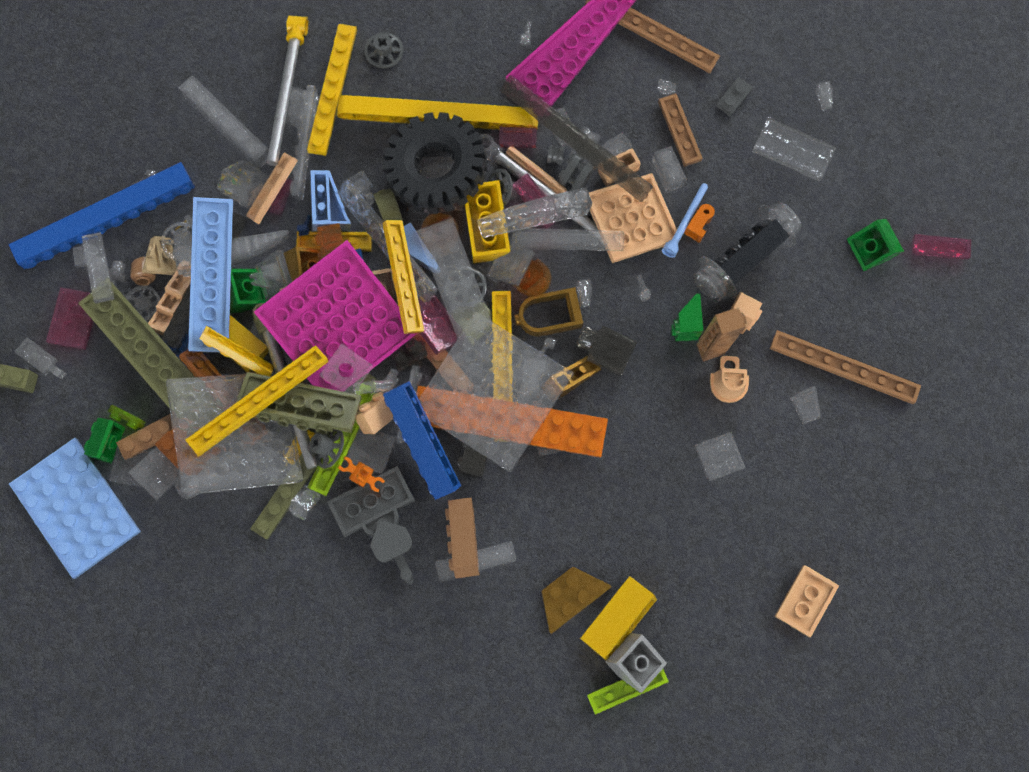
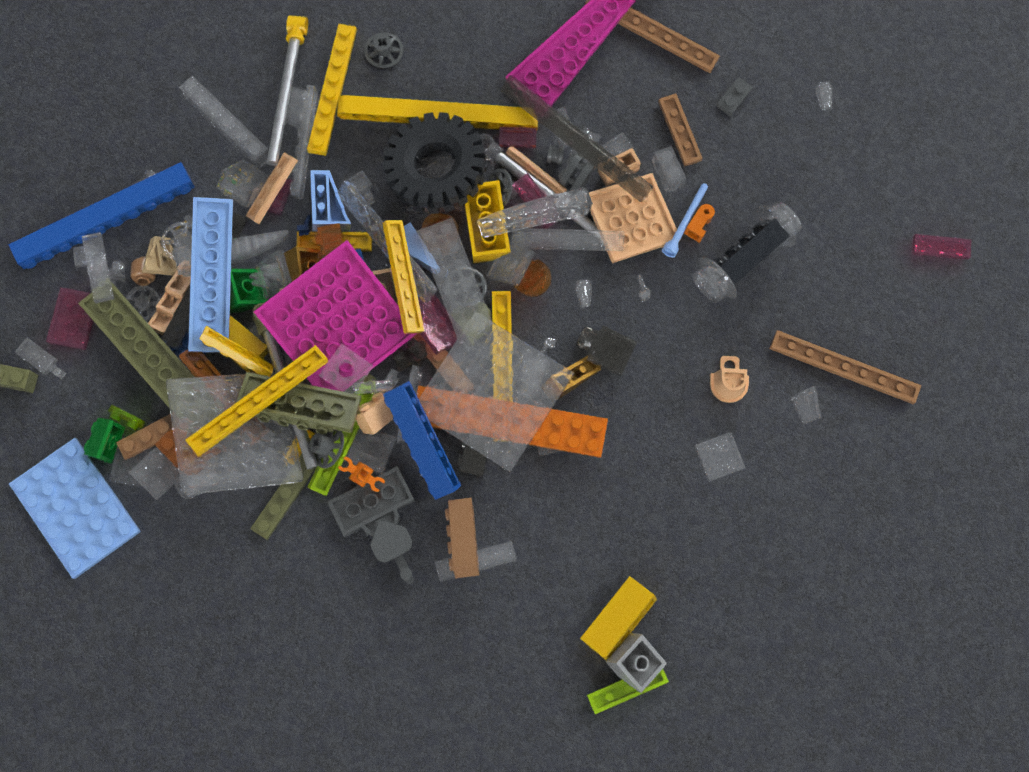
(303, 502): clear bracket -> none
(387, 205): olive brick -> none
(525, 38): clear hand -> none
(570, 595): pearl gold wing -> none
(573, 308): pearl gold window -> none
(666, 87): clear plate -> none
(689, 322): green slope -> none
(721, 334): medium nougat brick -> none
(749, 307): light nougat wedge -> none
(794, 149): clear brick -> none
(806, 601): light nougat plate -> none
(875, 244): green slope -> none

